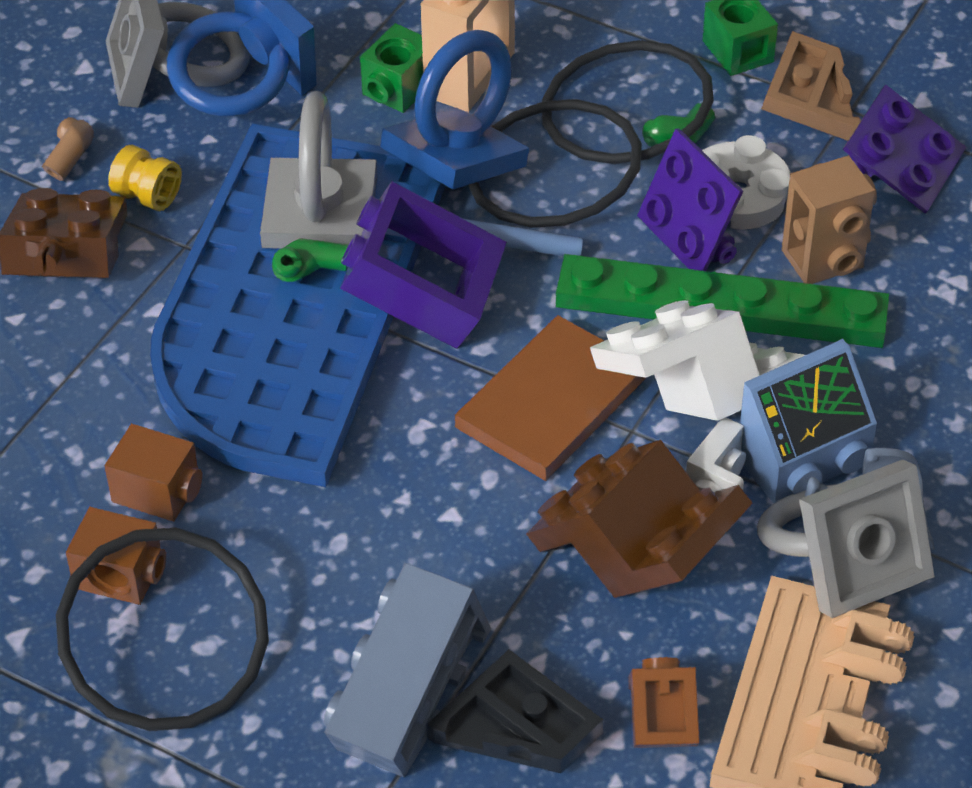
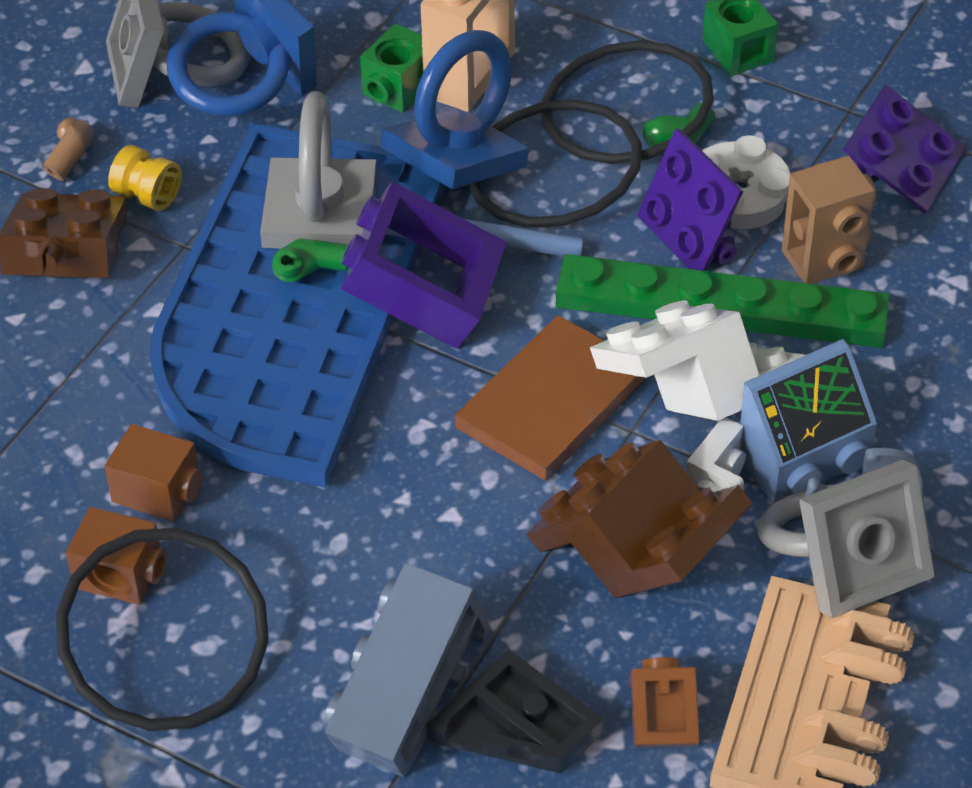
(812, 87): medium nougat wing -> none

